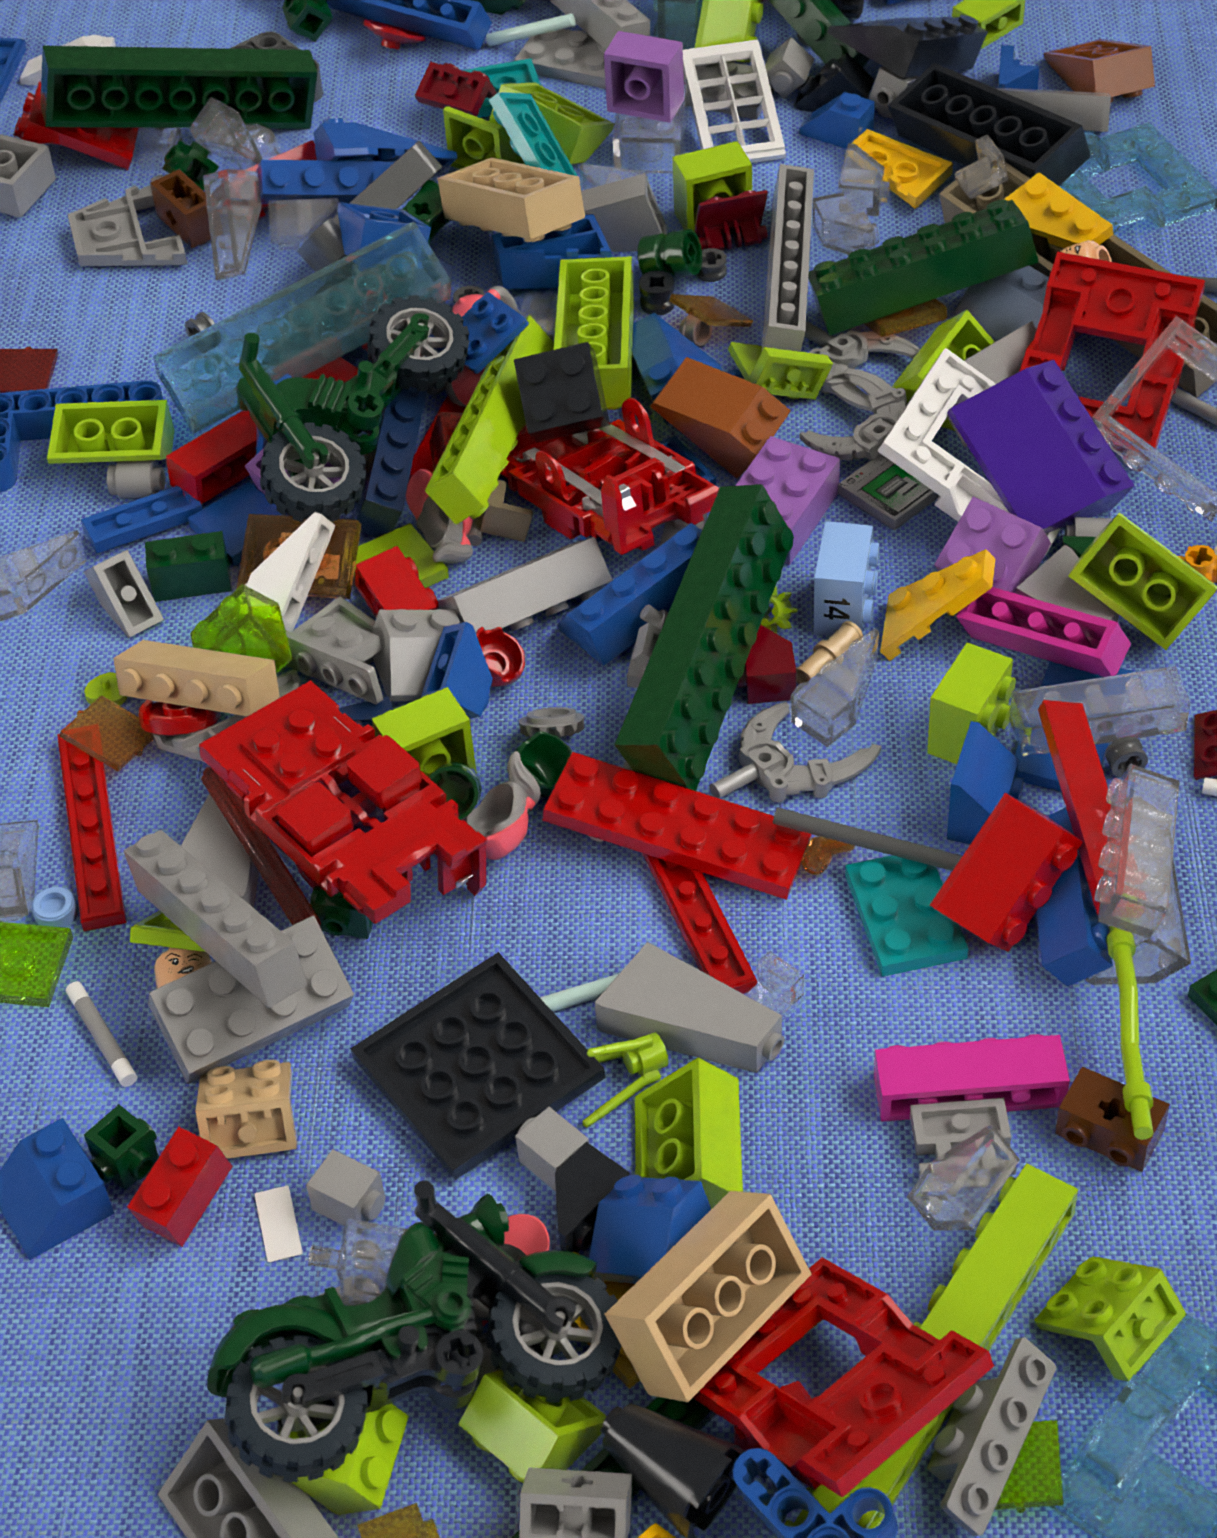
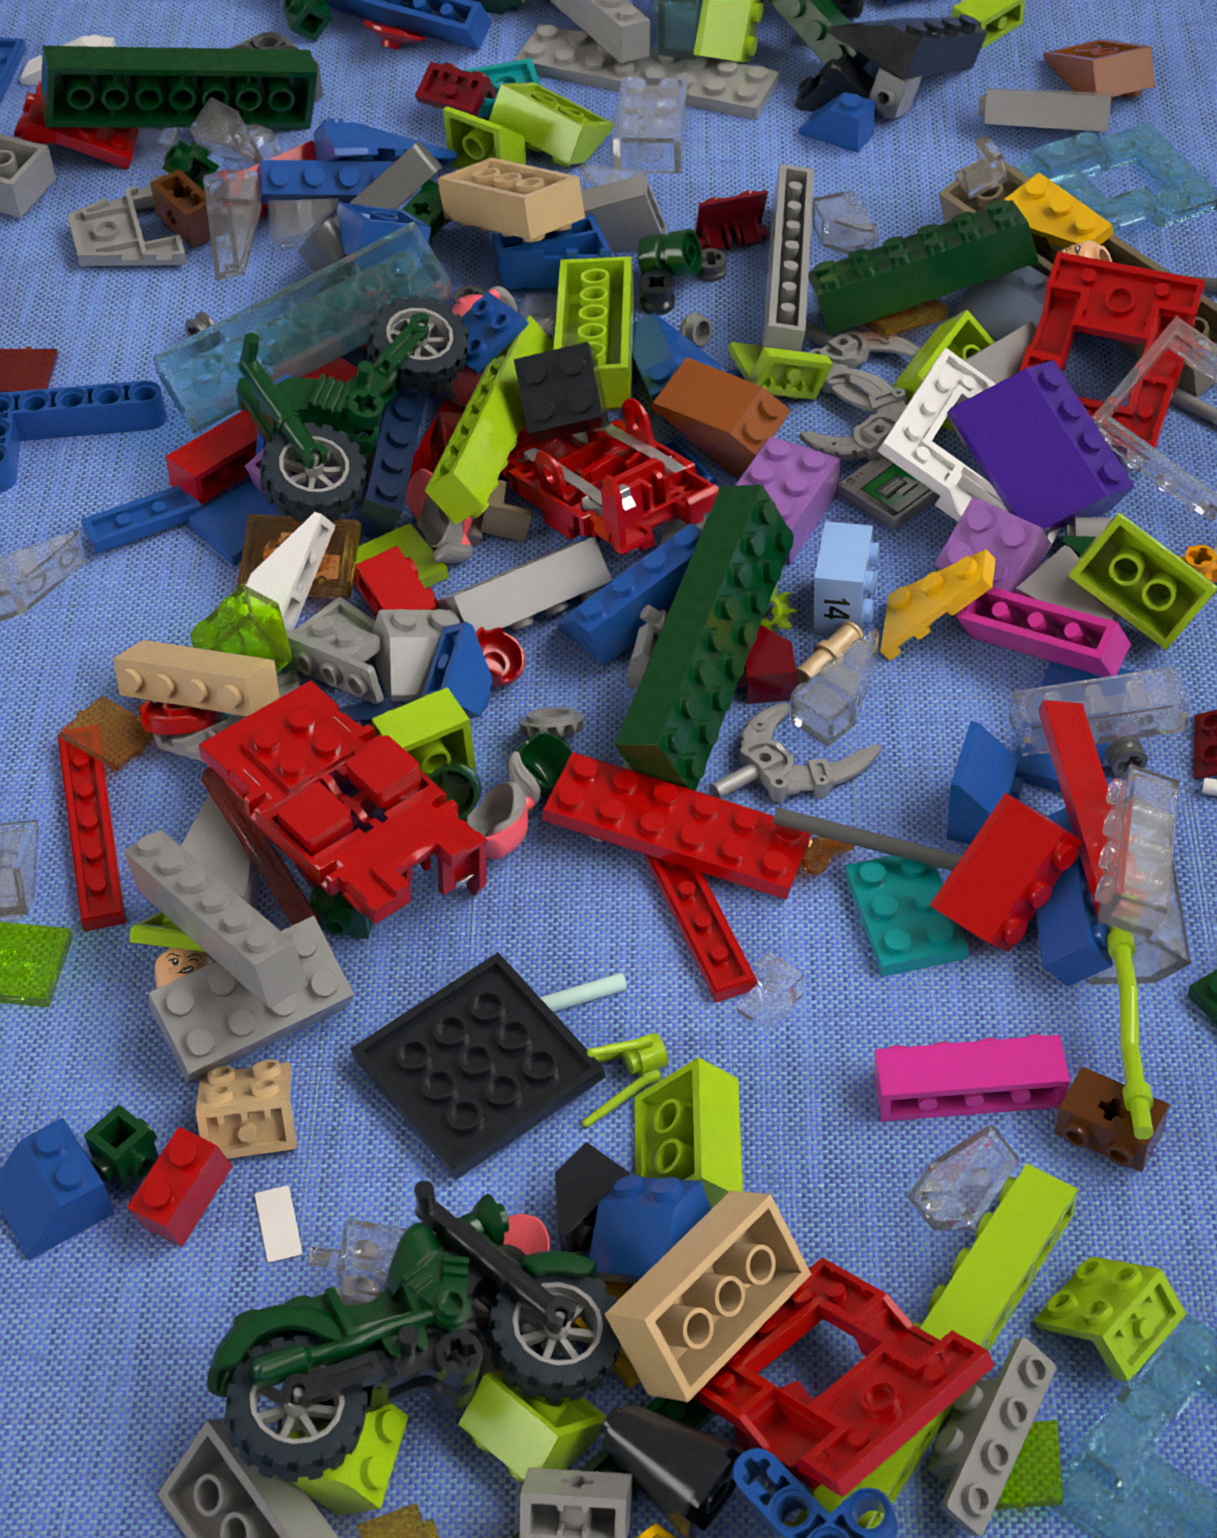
(54, 907): light blue tile -> none
(101, 1034): light grey bar -> none
(104, 685): lime piece -> none
(111, 432): lime slope -> none
(124, 594): light grey slope -> none
(135, 479): light grey brick -> none
(188, 566): dark green brick -> none
(346, 1189): light grey brick -> none
(529, 132): teal plate -> none
(530, 30): light aqua bar -> none
(547, 1144): light grey brick -> none
(644, 76): medium lavender brick -> none
(688, 1012): light grey slope -> none
(707, 174): lime brick -> none
(711, 310): clear orange piece -> none
(727, 53): white piece -> none
(788, 67): light grey brick -> none
(865, 178): clear slope -> none
(909, 170): yellow wing -> none
(947, 1124): light grey plate -> none
(952, 111): black brick -> none
(972, 690): lime brick -> none
(1014, 75): blue slope -> none

